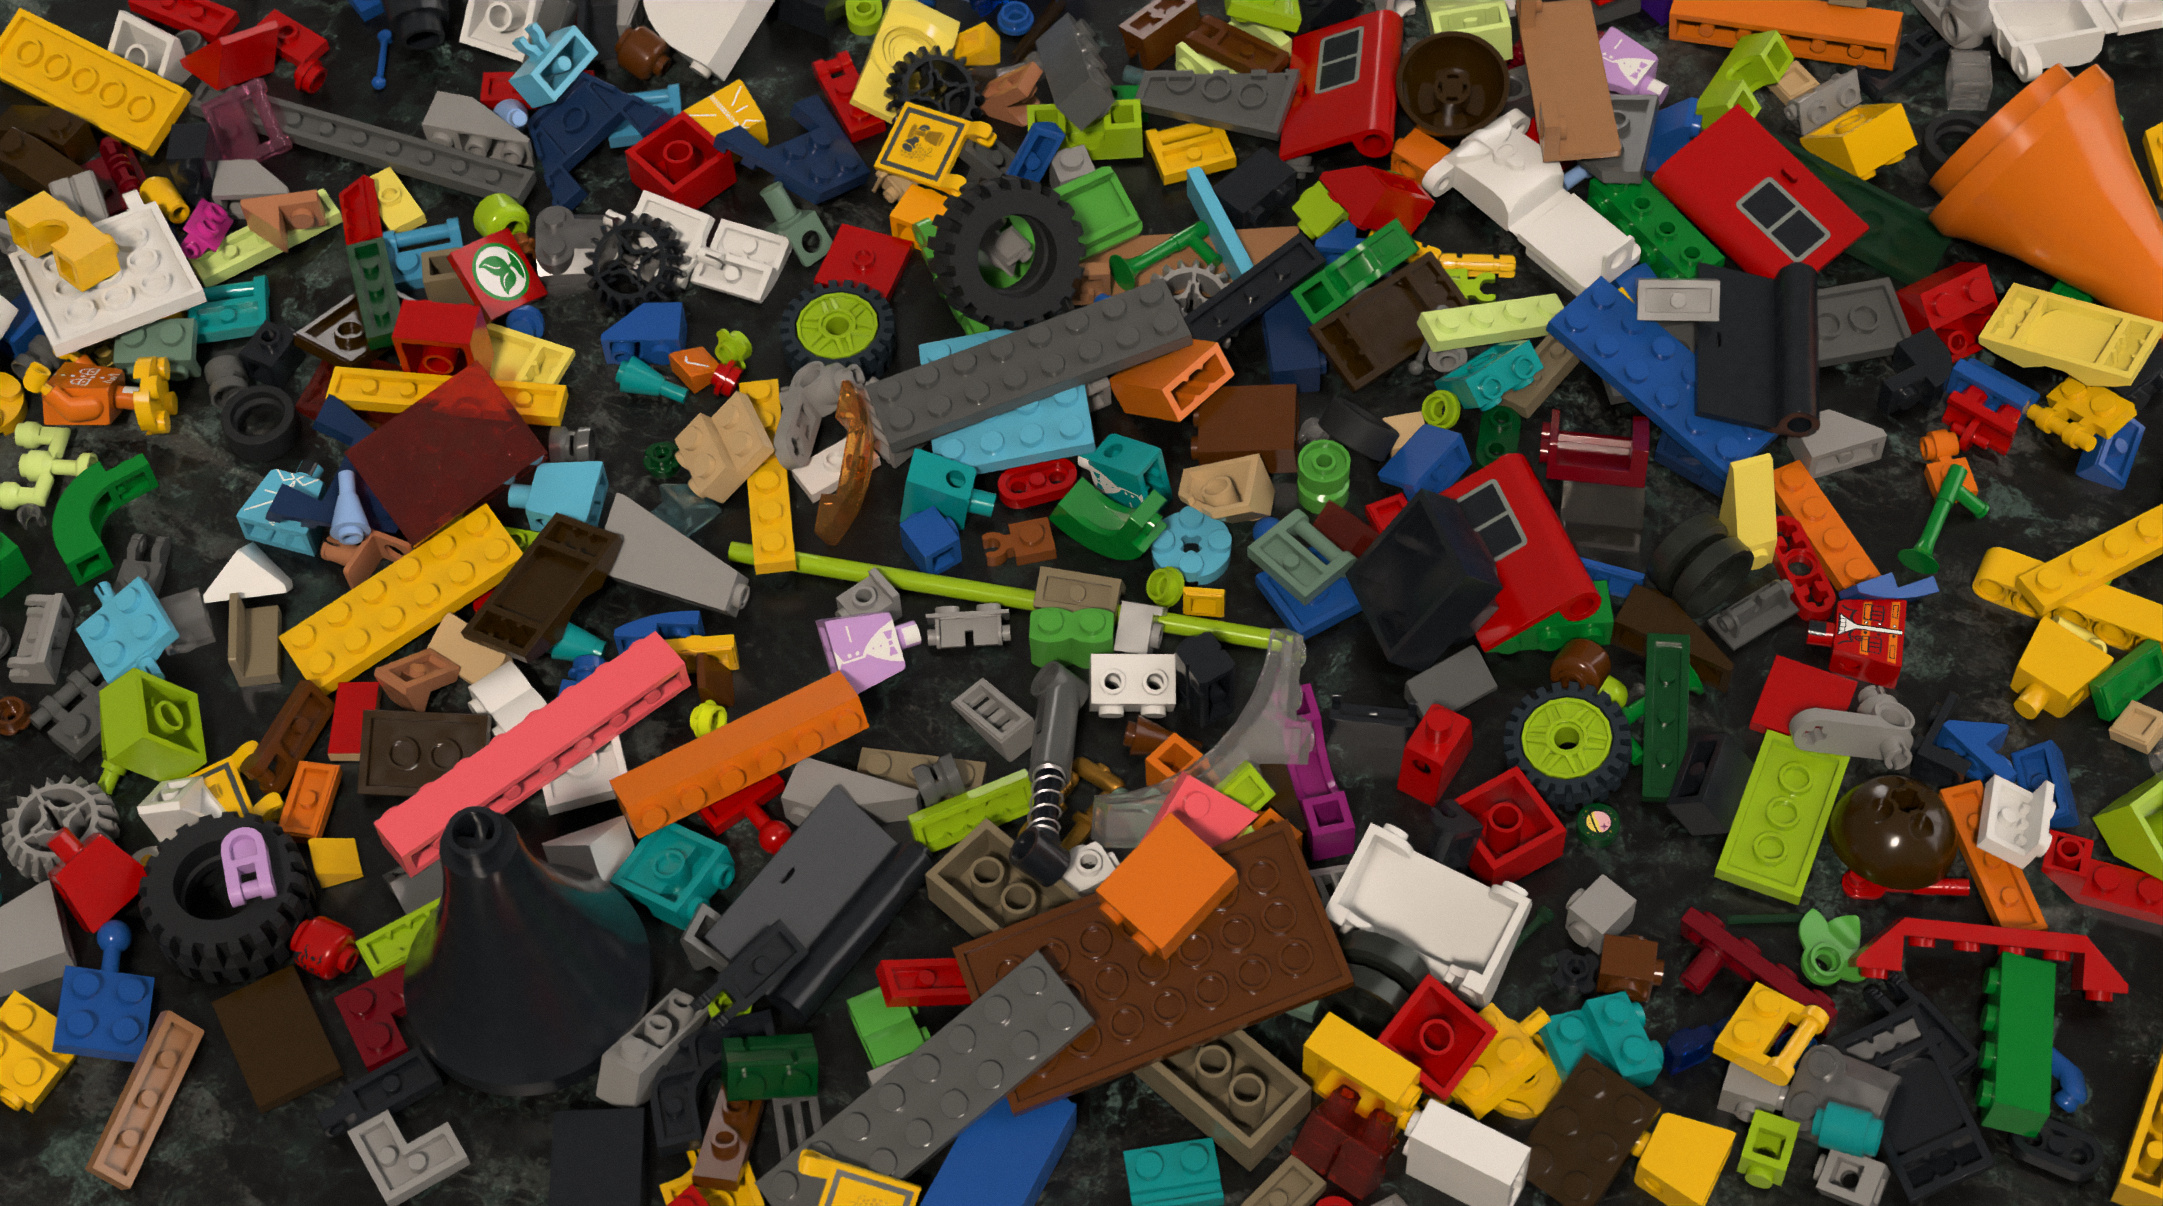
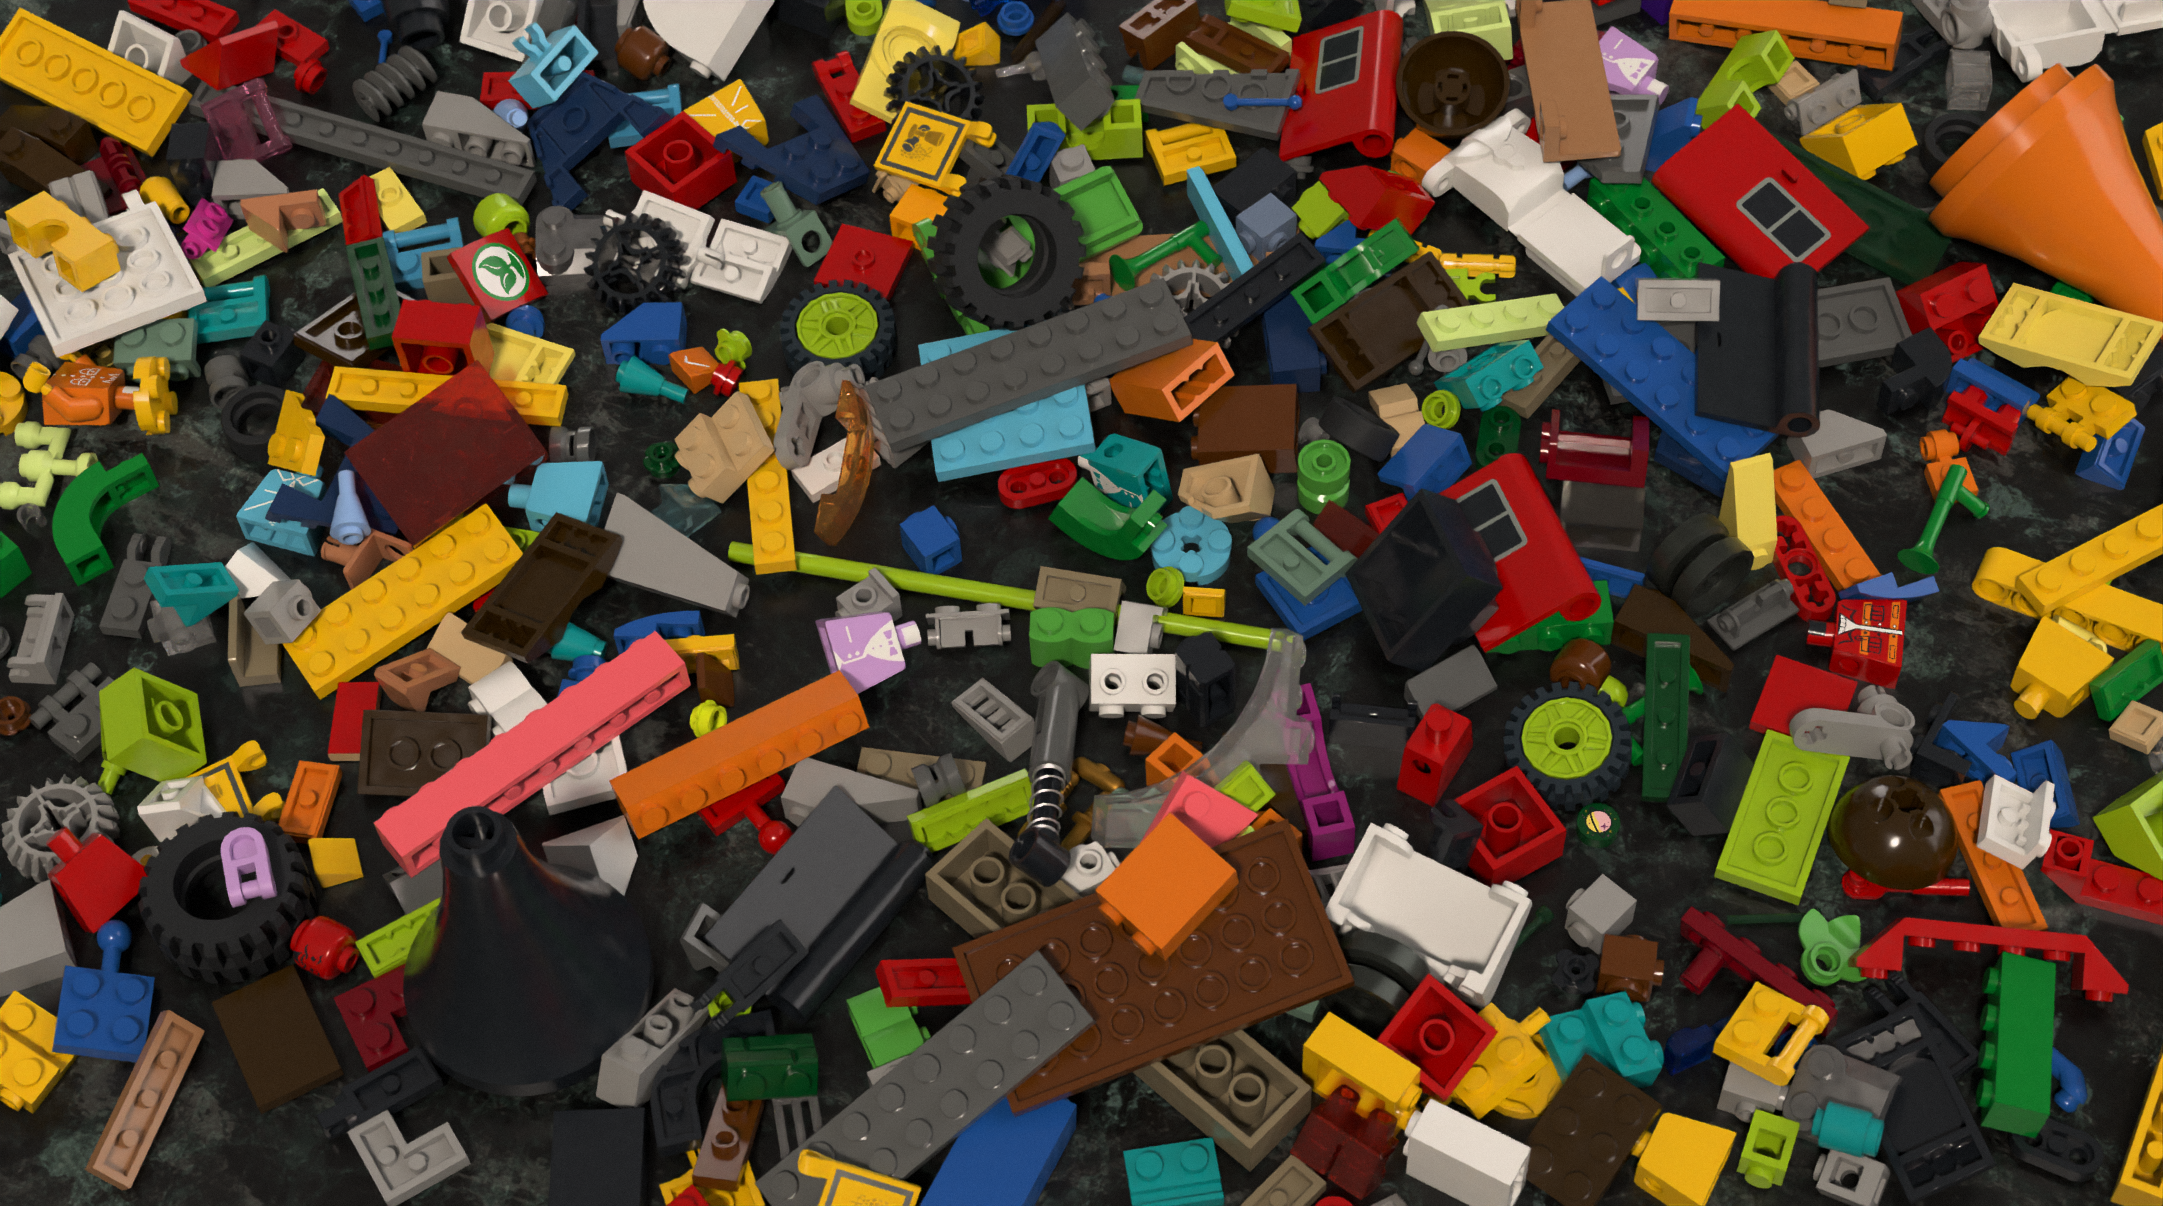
(127, 630): medium azure plate -> none
(191, 588): none -> teal slope
(282, 611): none -> light grey brick
(289, 737): reddish brown plate -> none
(297, 437): none -> yellow wing
(391, 80): none -> dark grey piece
(675, 873): teal plate -> none
(751, 202): none -> blue plate
(946, 486): teal torso -> none
(1011, 93): nougat slope -> none
(1027, 542): dark orange plate -> none
(1231, 102): none -> blue hinge
(1265, 226): none -> sand blue brick
(1393, 401): none -> tan tile

